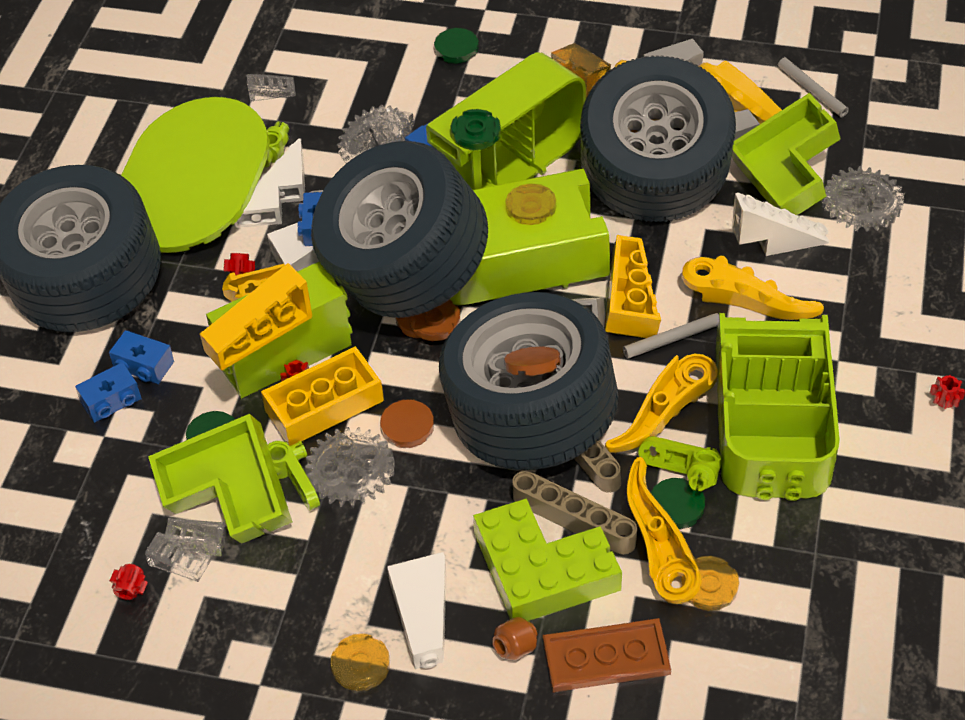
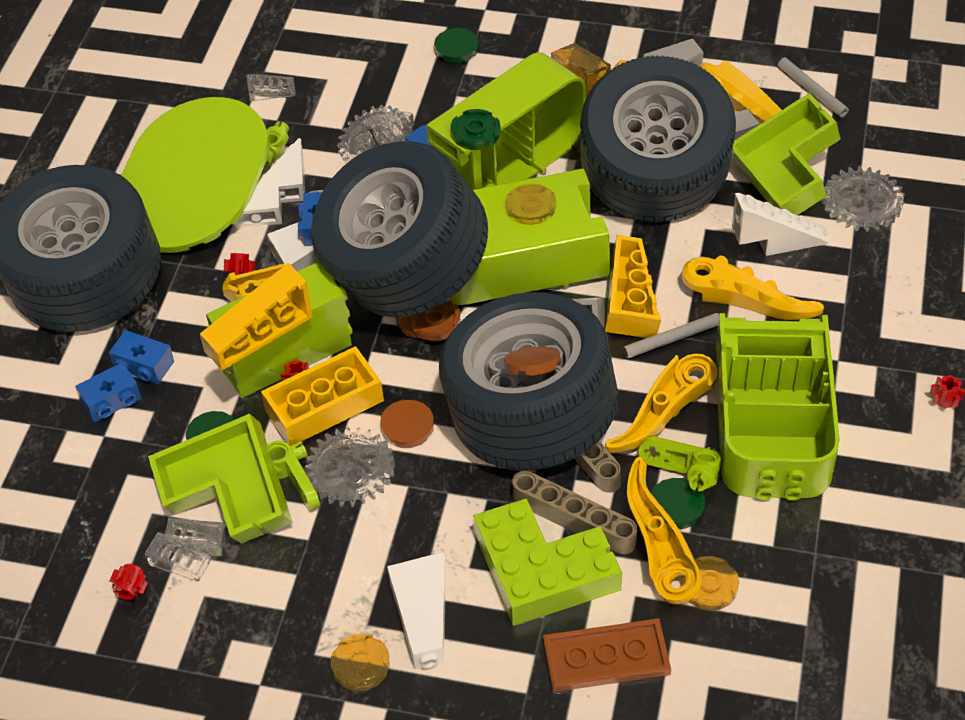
(515, 638): dark orange head -> none

